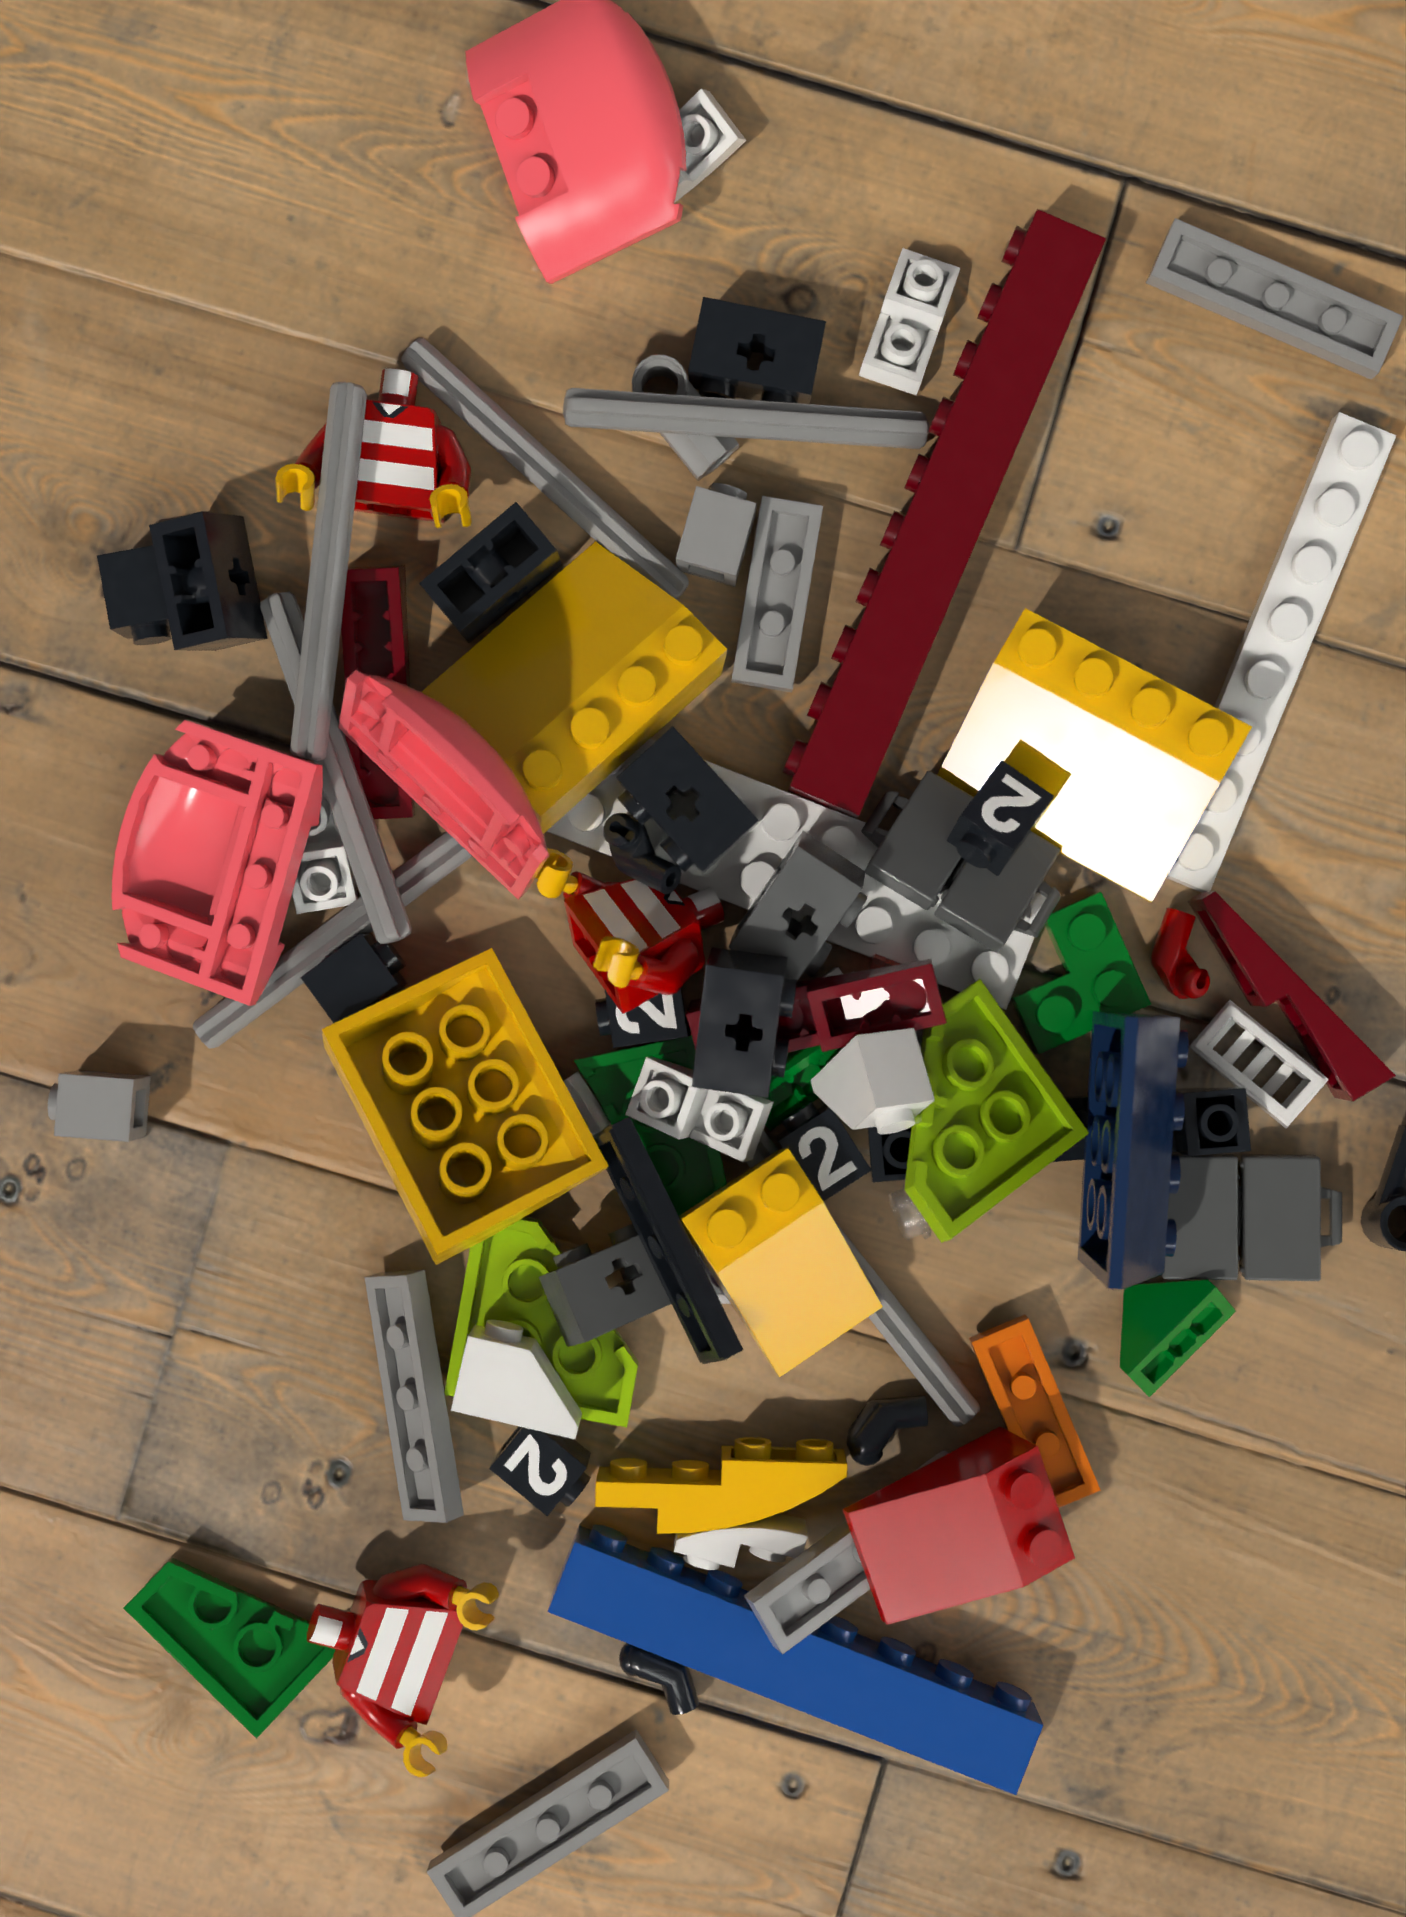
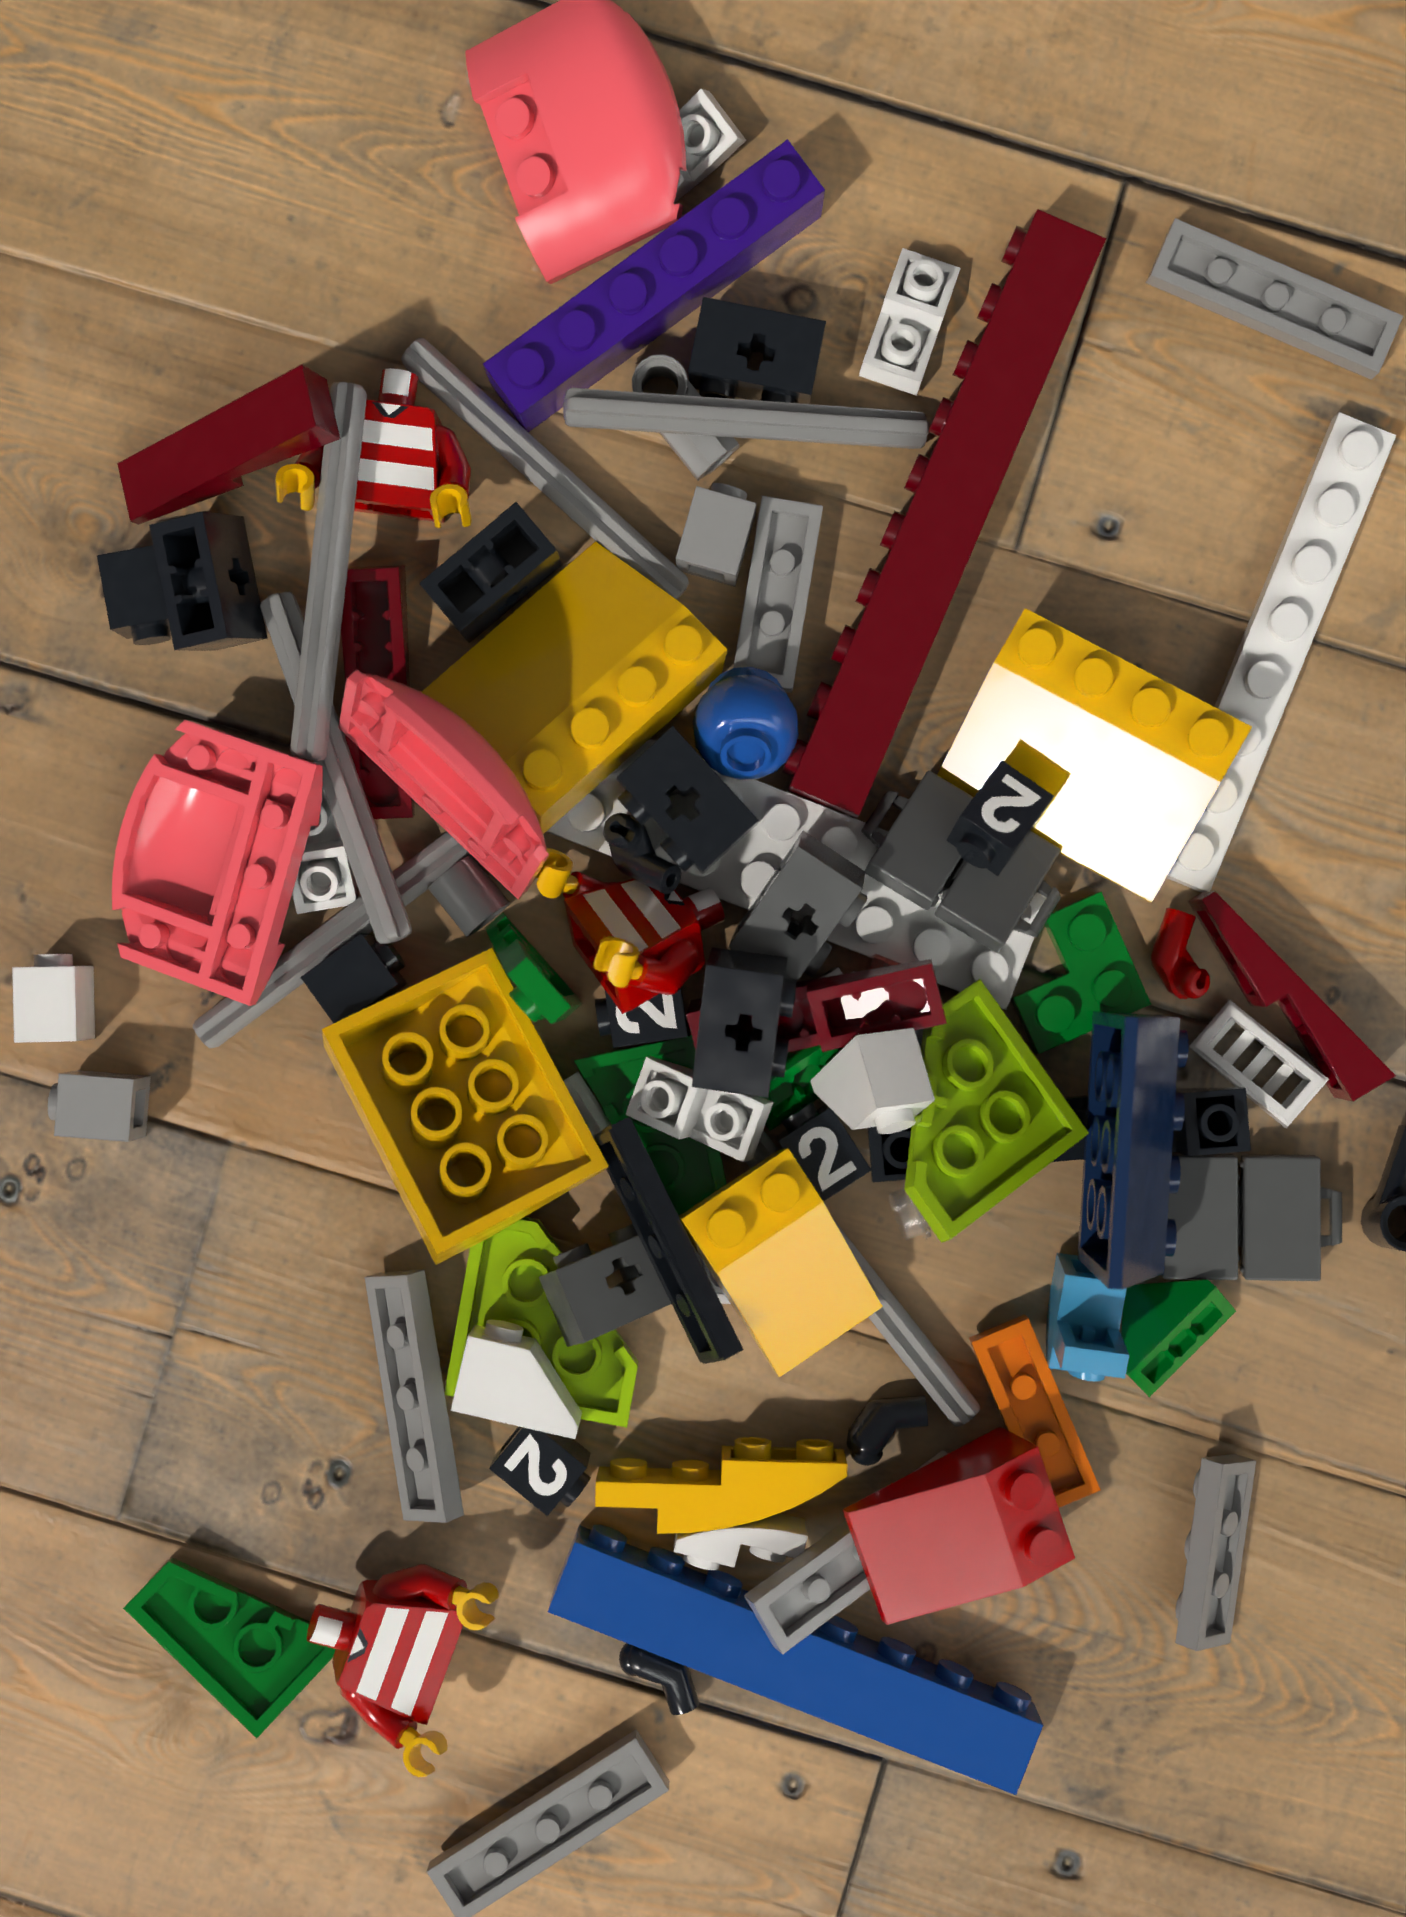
(53, 1000): none -> white brick
(237, 439): none -> dark red slope
(469, 895): none -> dark grey beam
(538, 986): none -> green wing
(657, 285): none -> dark purple brick
(745, 724): none -> blue piece
(1084, 1323): none -> dark azure brick
(1214, 1551): none -> light grey plate

